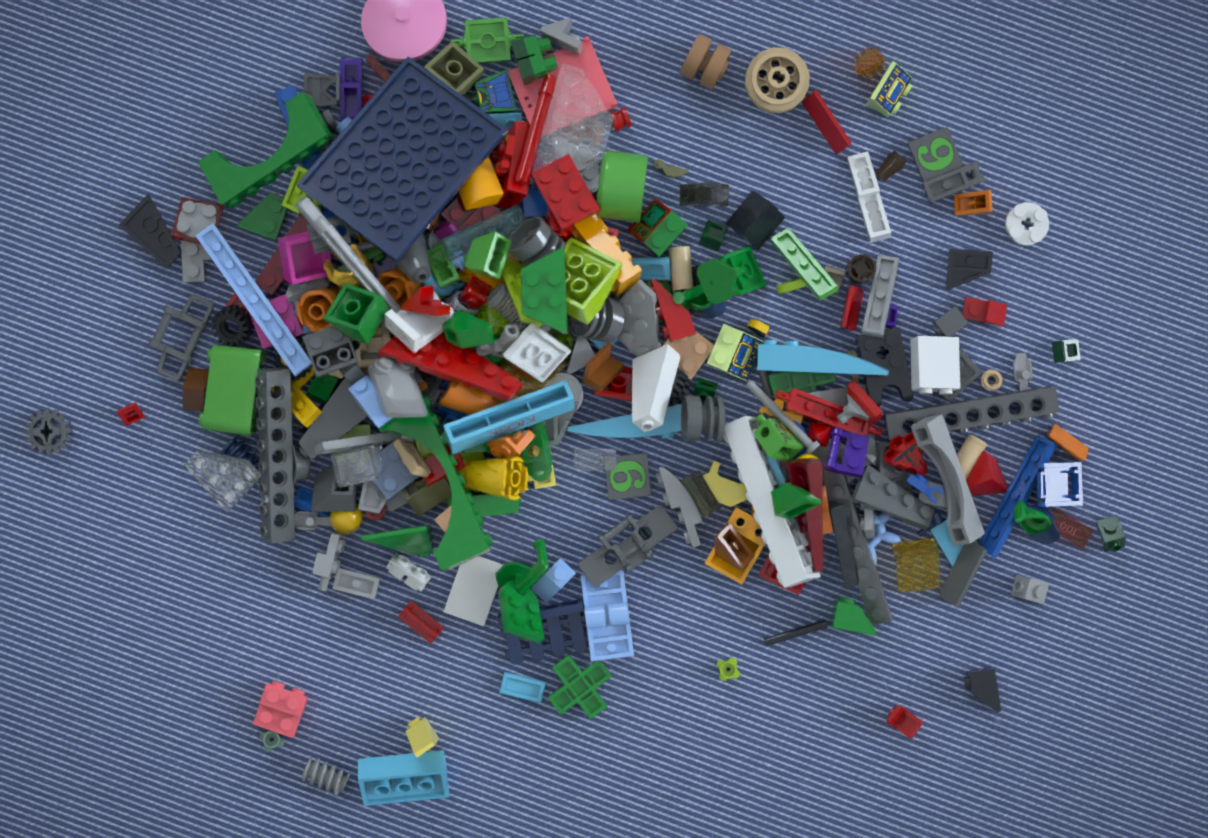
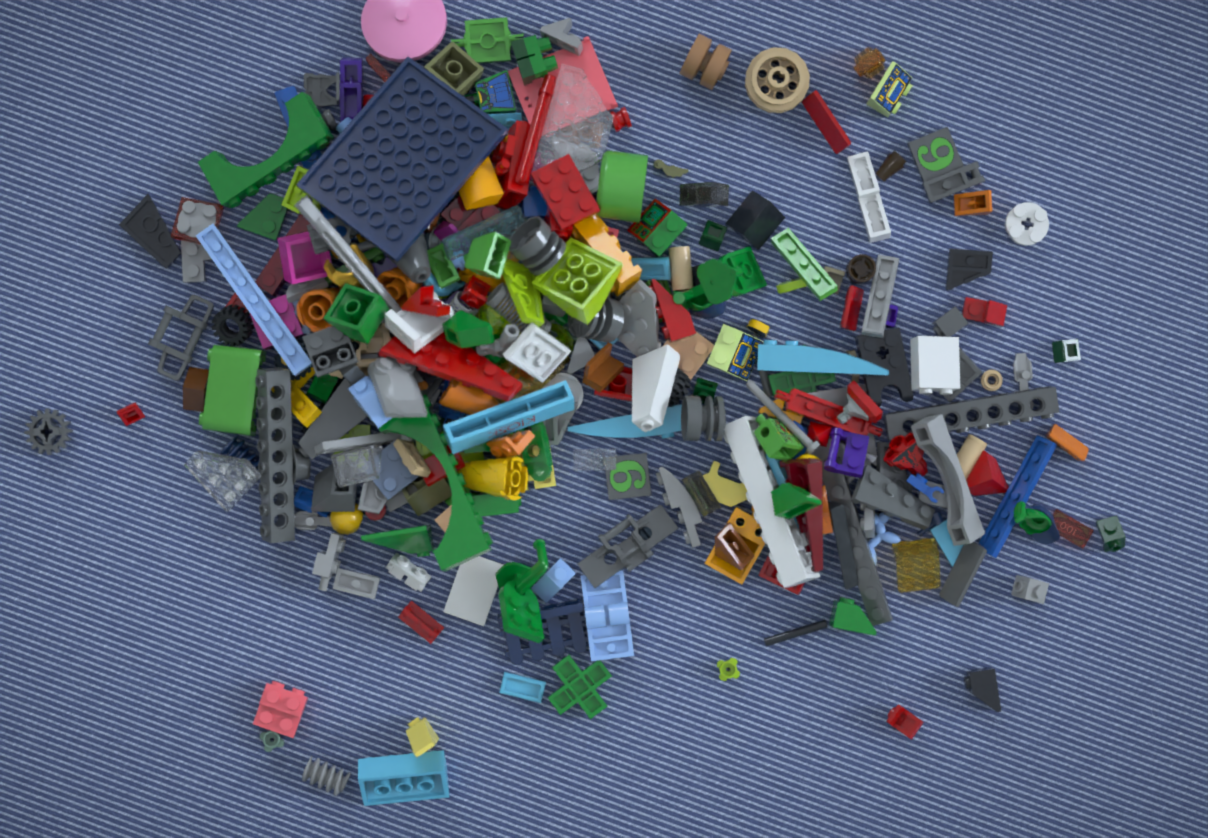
(545, 291): green wing -> none
(1053, 484): container -> none

